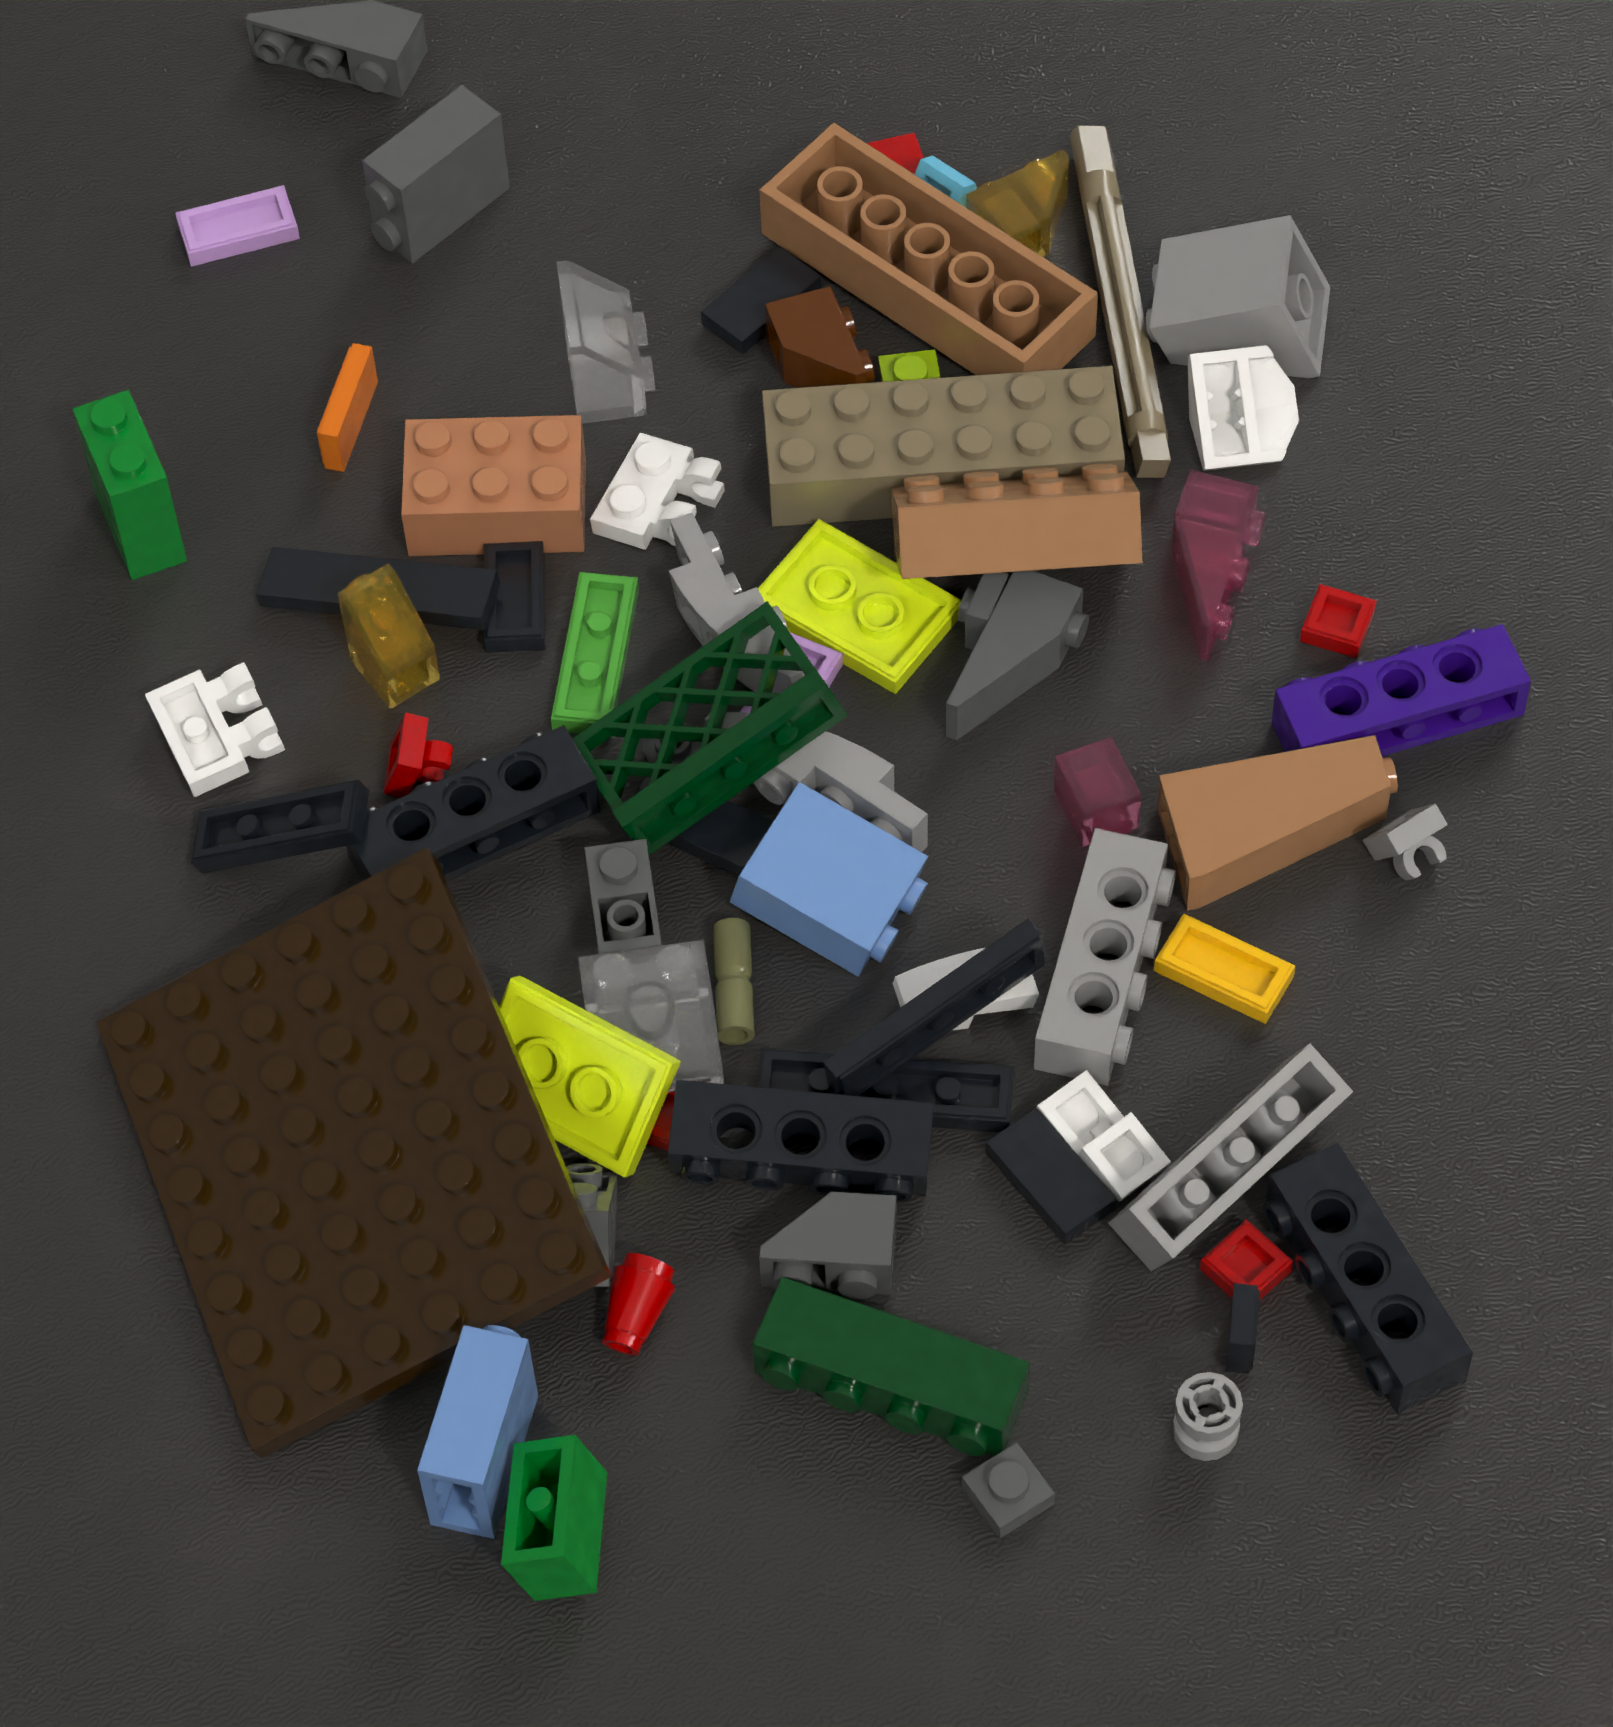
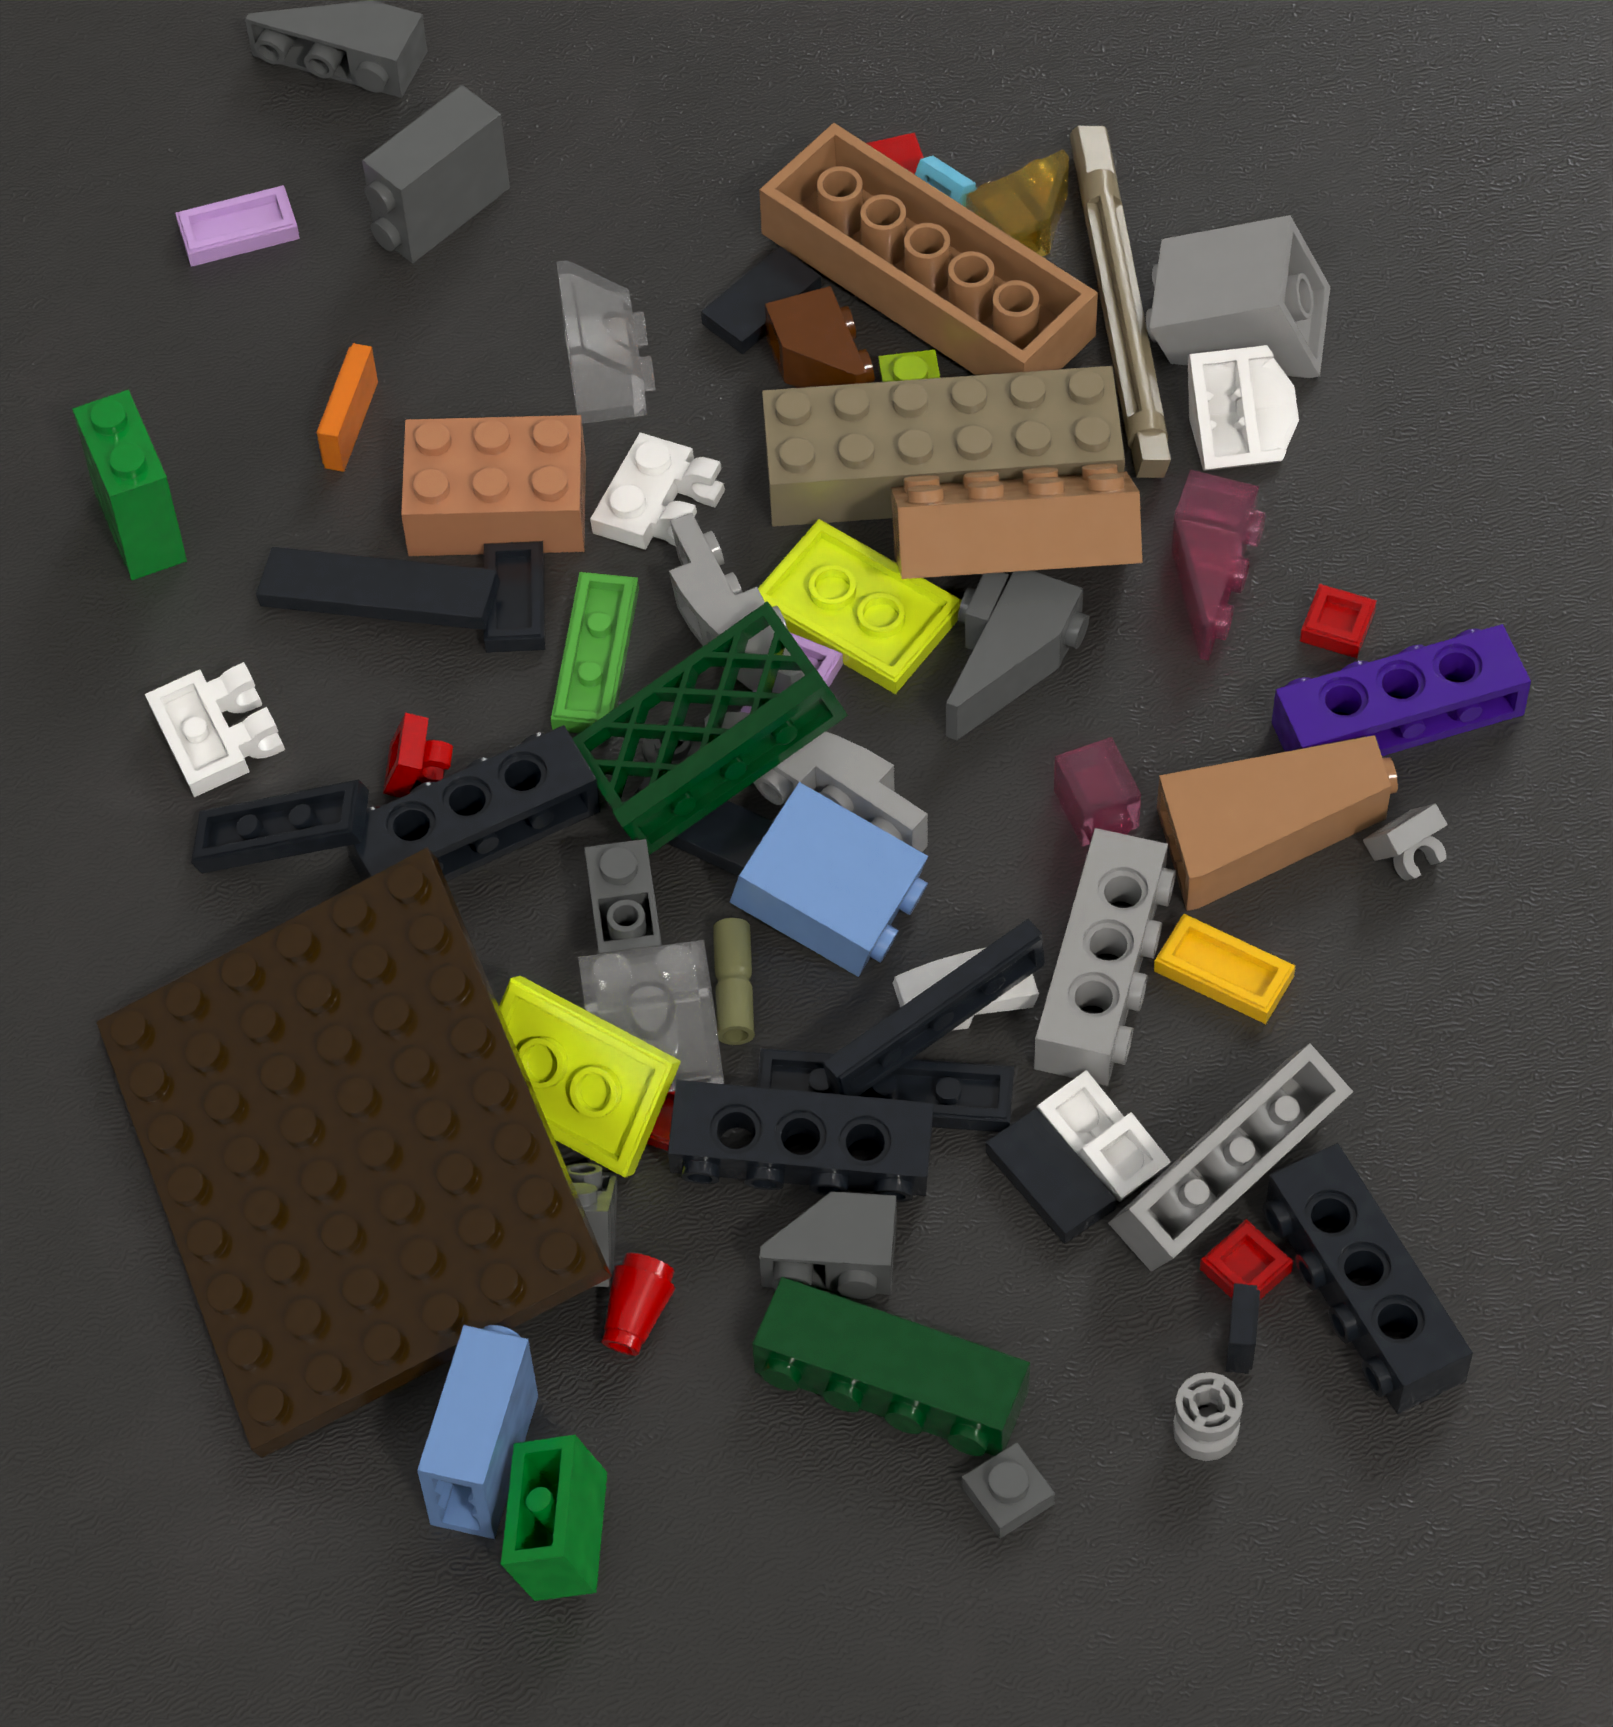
(387, 636): clear yellow slope -> none

